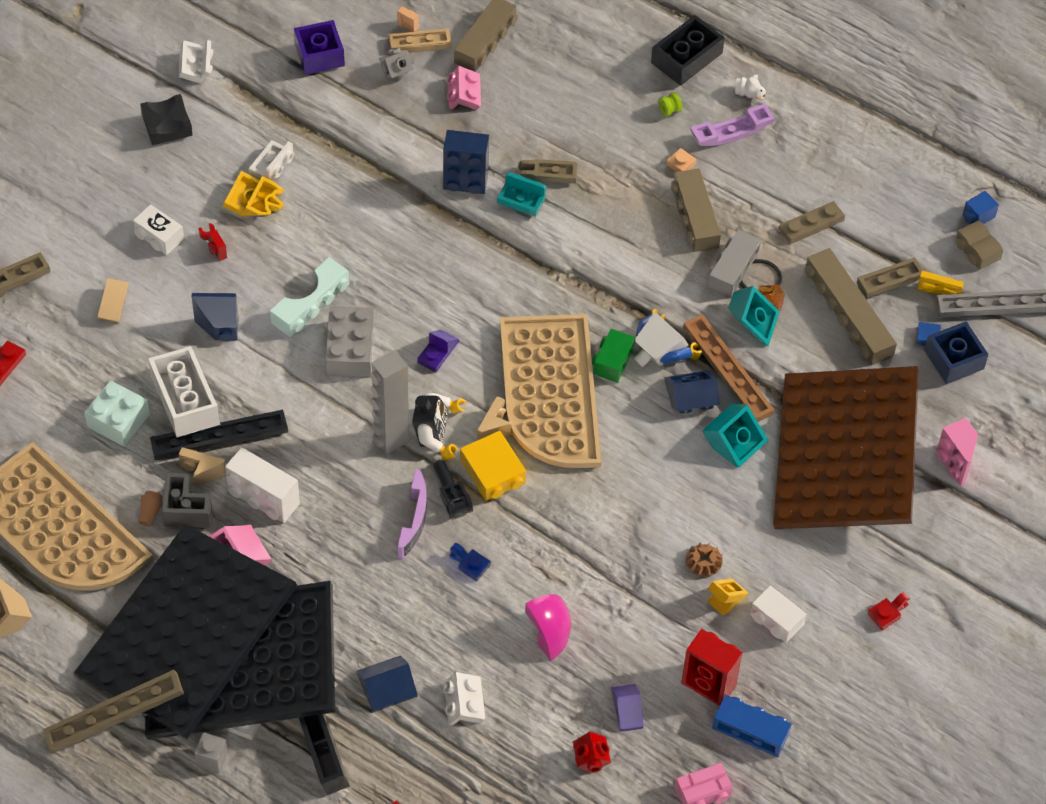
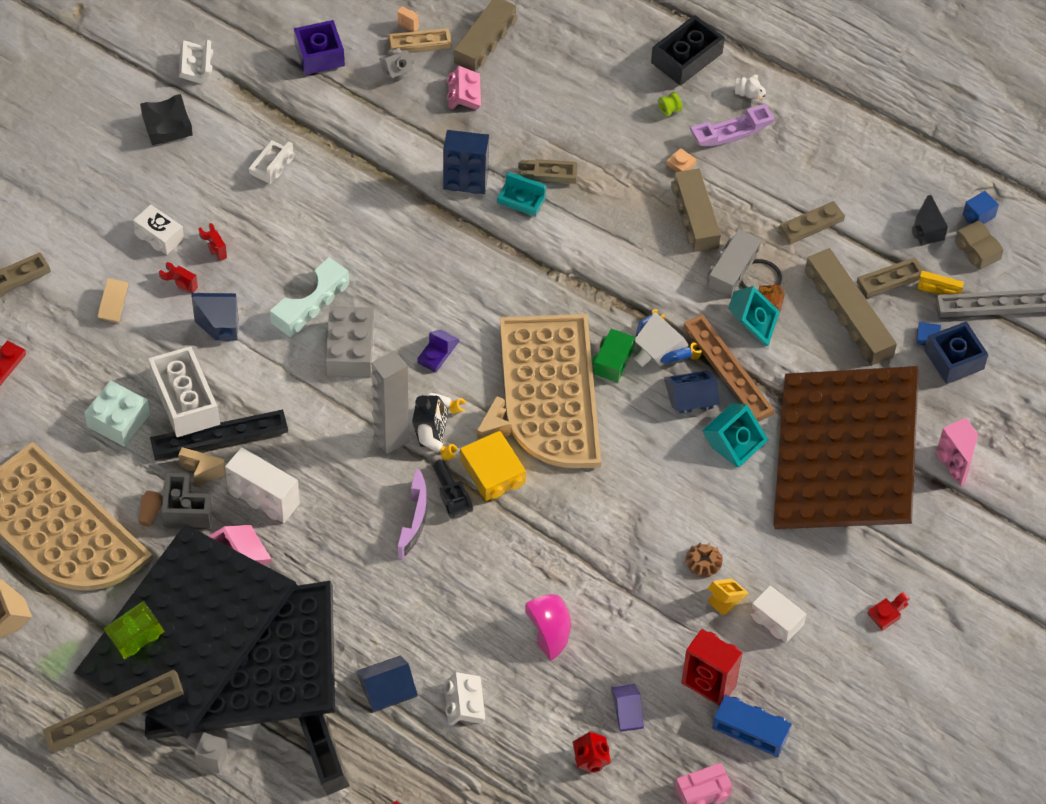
(134, 630): none -> clear neon green brick
(183, 278): none -> red plate
(253, 196): yellow plate -> none
(471, 563): clear blue plate -> none
(929, 223): none -> black slope

